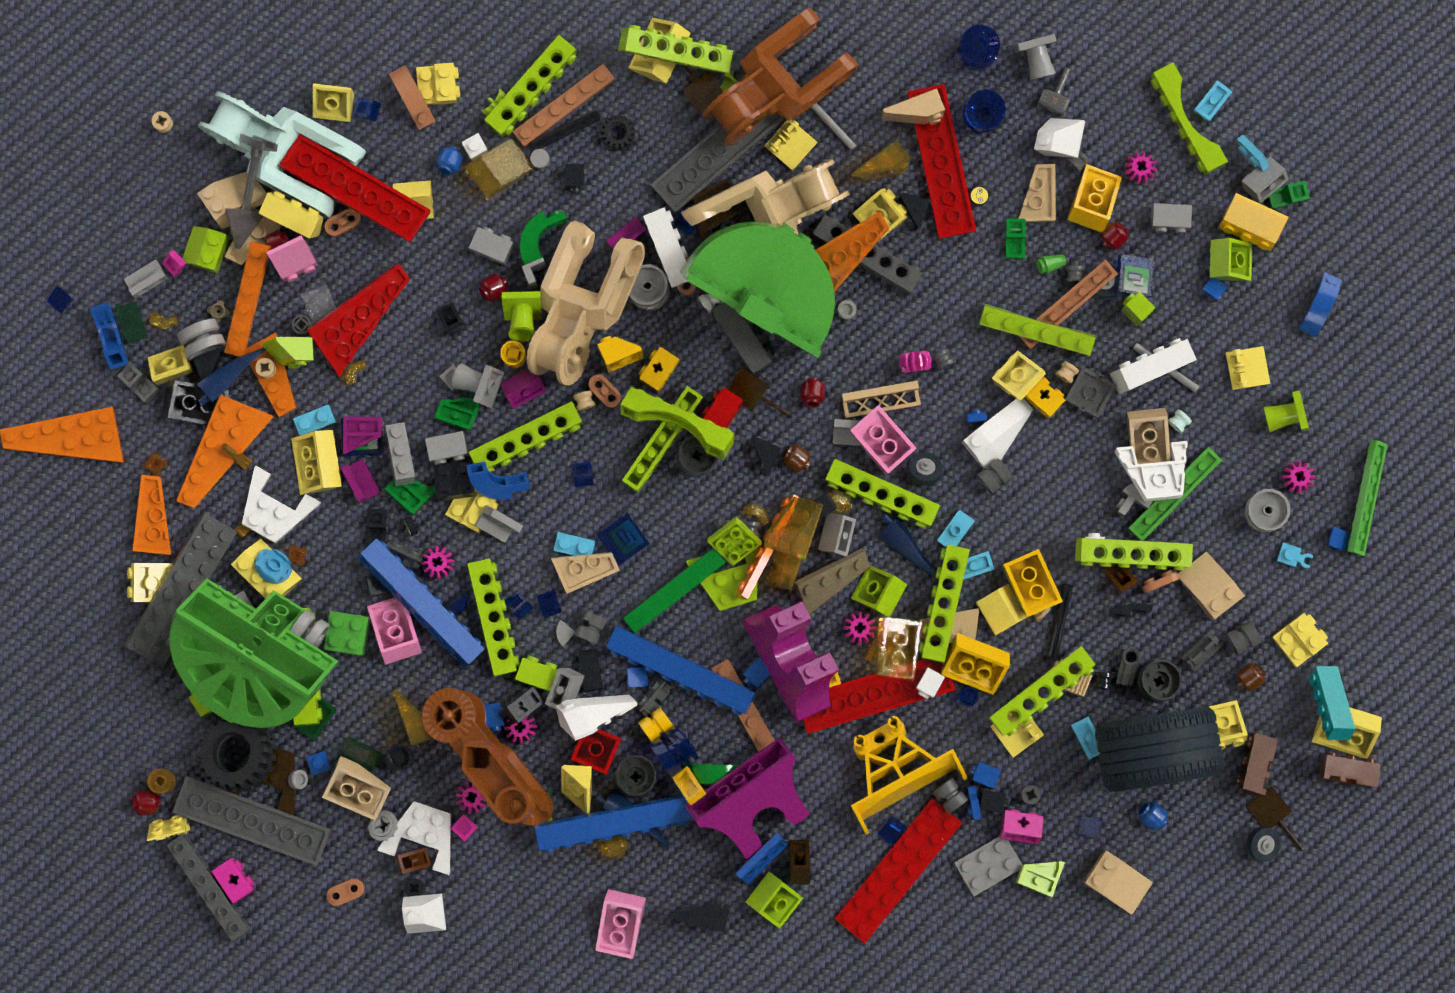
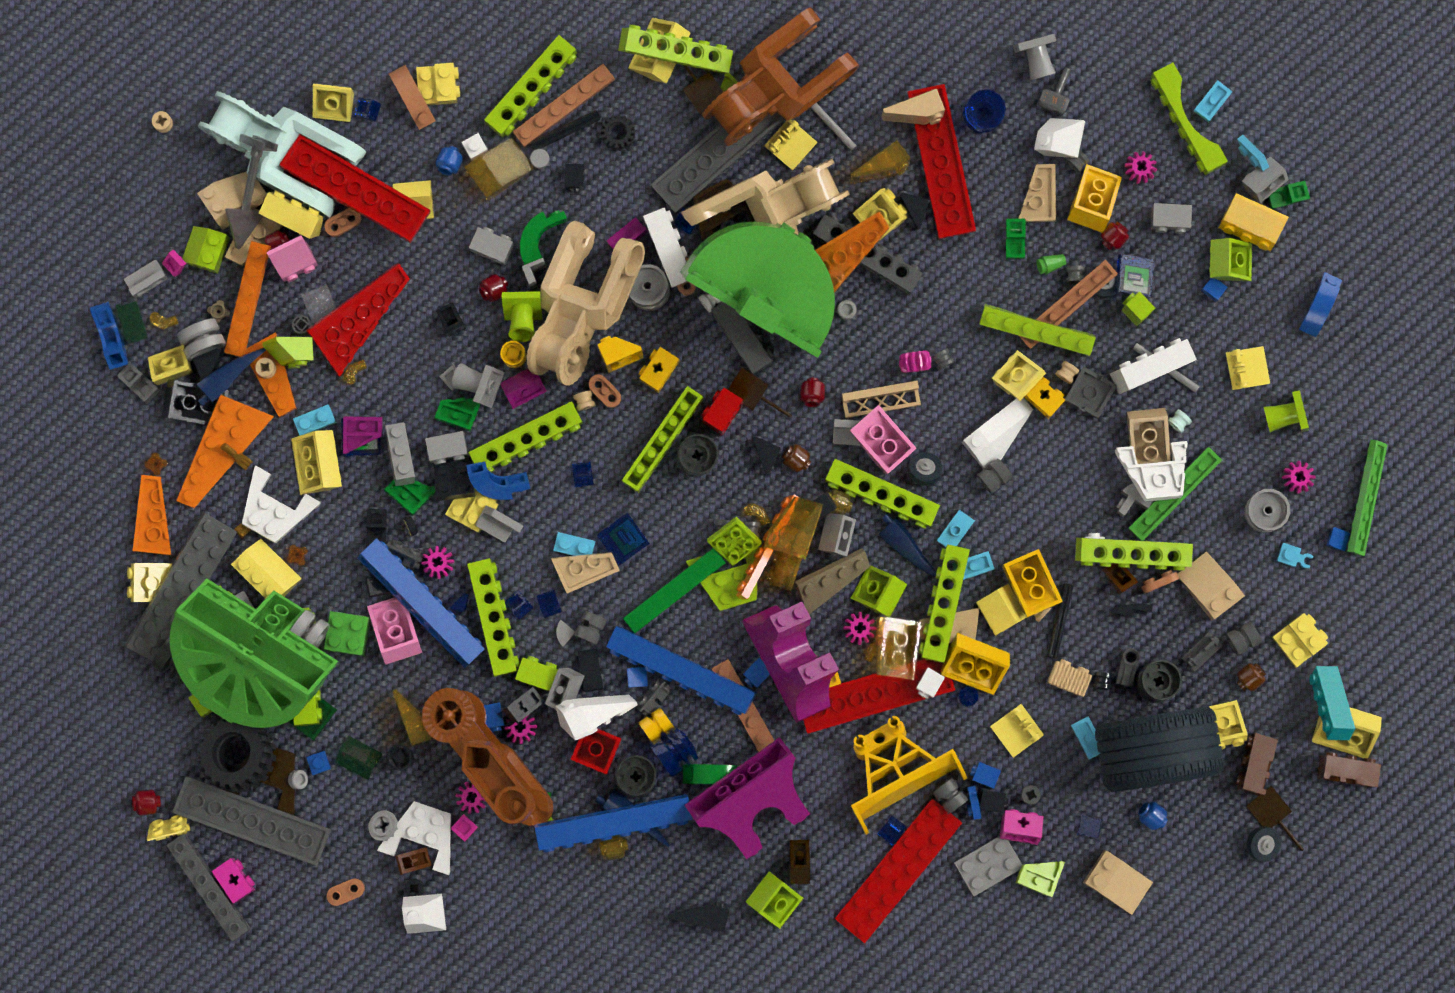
(59, 299): clear blue slope -> none
(78, 435): orange wing -> none
(161, 781): pearl gold wheel -> none
(273, 566): dark azure tile -> none
(356, 789): tan slope -> none
(360, 480): magenta panel -> none
(494, 102): lime piece -> none
(577, 785): light yellow slope -> none
(620, 924): bright pink slope -> none
(643, 407): lime arch -> none
(689, 785): yellow plate -> none
(762, 859): blue tile -> none
(969, 52): clear blue wheel -> none
(976, 417): blue plate -> none
(979, 196): tile -> none
(1078, 657): lime brick -> none

